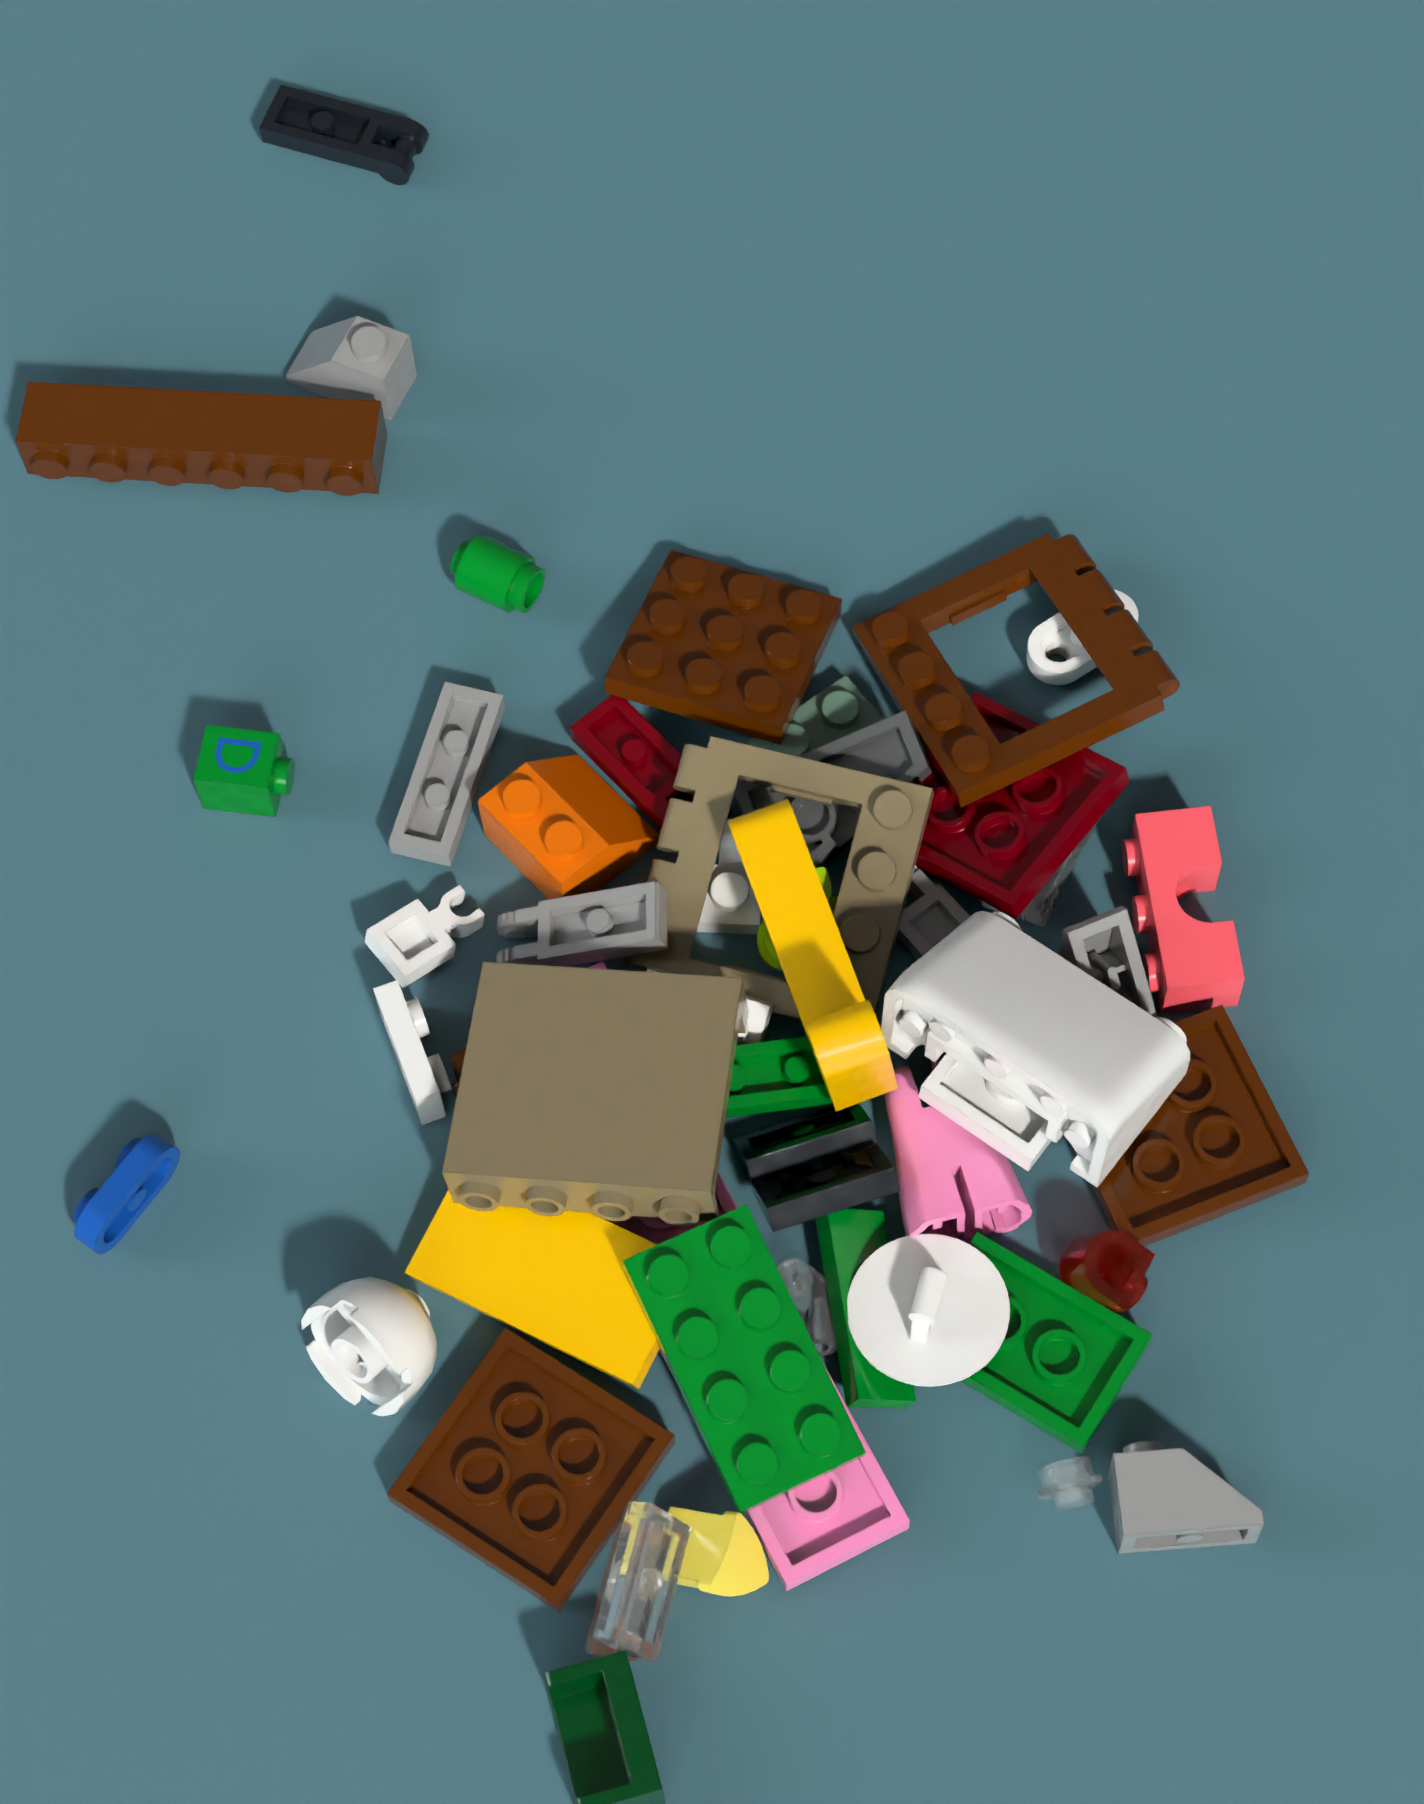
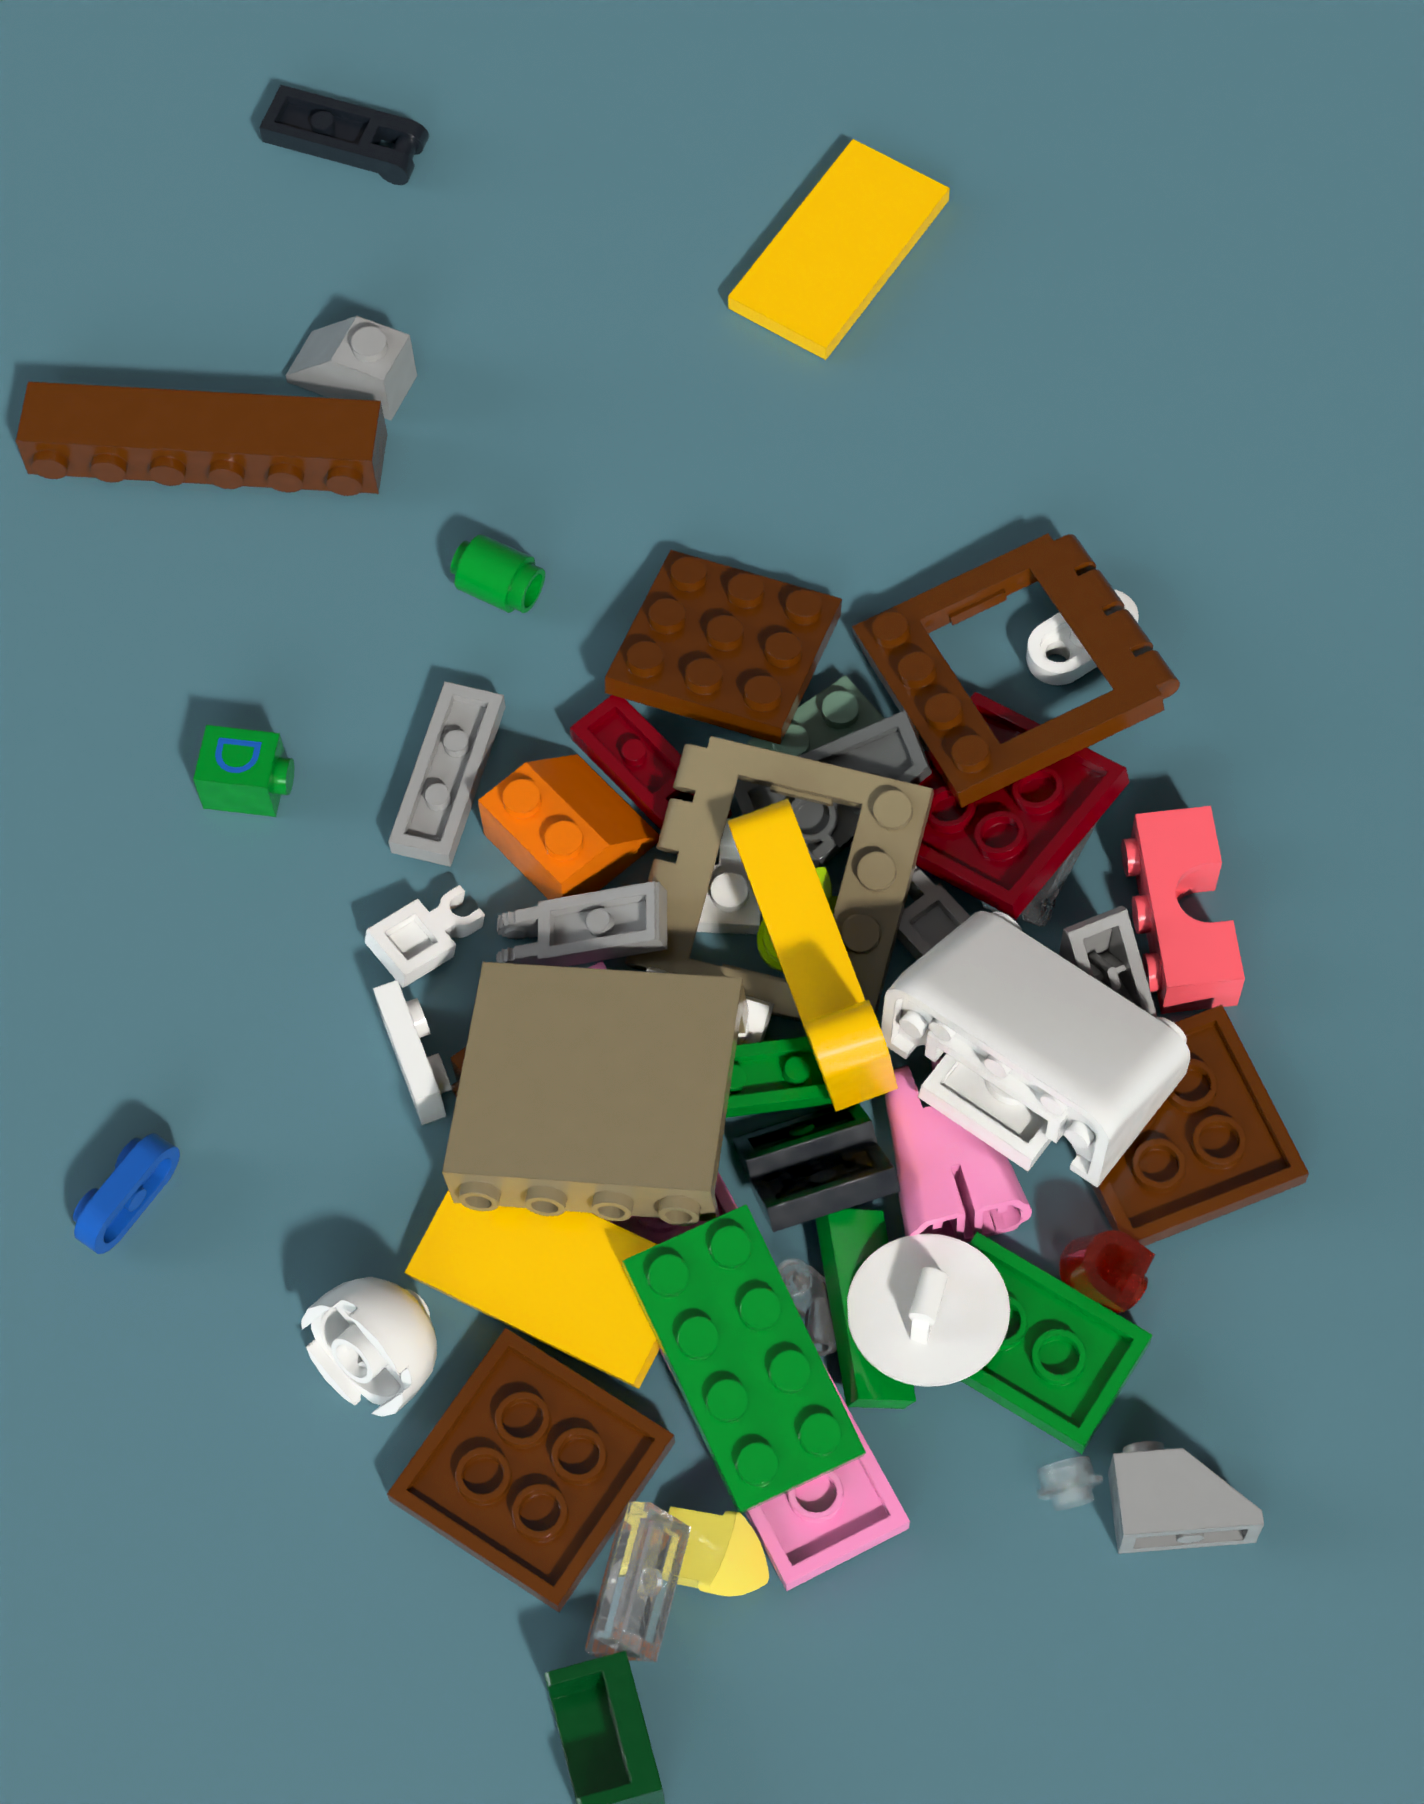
(838, 249): none -> yellow tile

